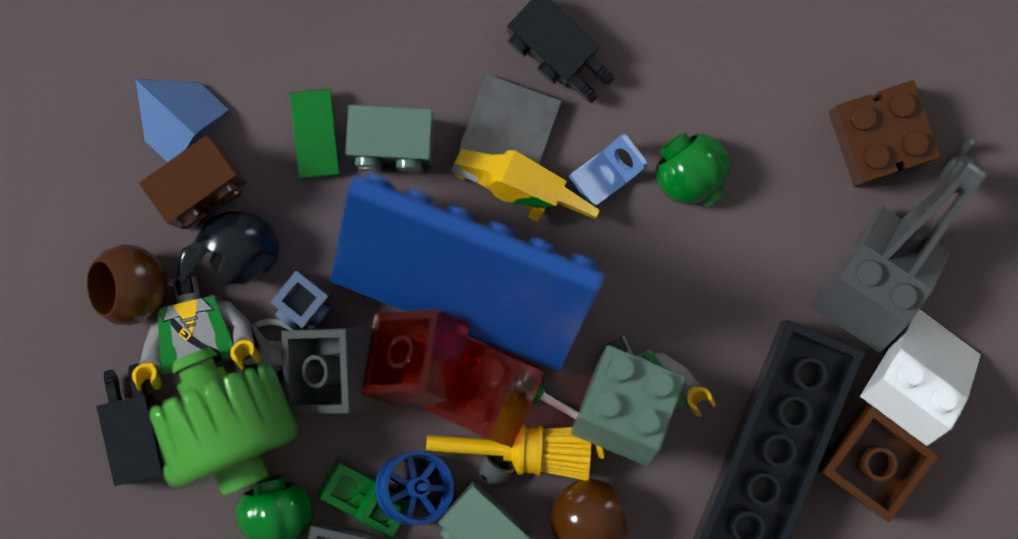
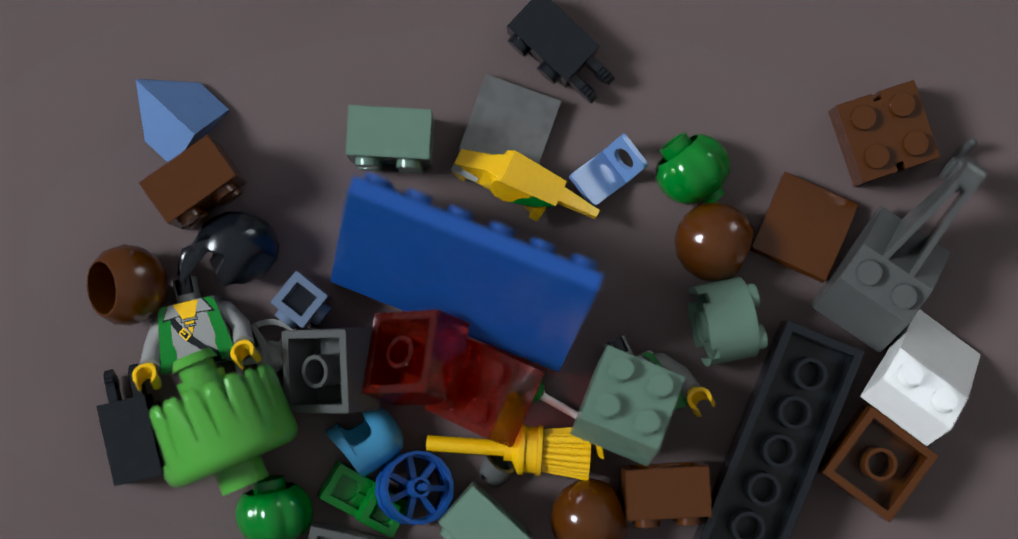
(314, 133): green slope -> none
(370, 442): none -> dark azure helmet
(666, 492): none -> reddish brown brick
(713, 241): none -> reddish brown helmet
(726, 320): none -> sand green brick
(804, 227): none -> reddish brown slope

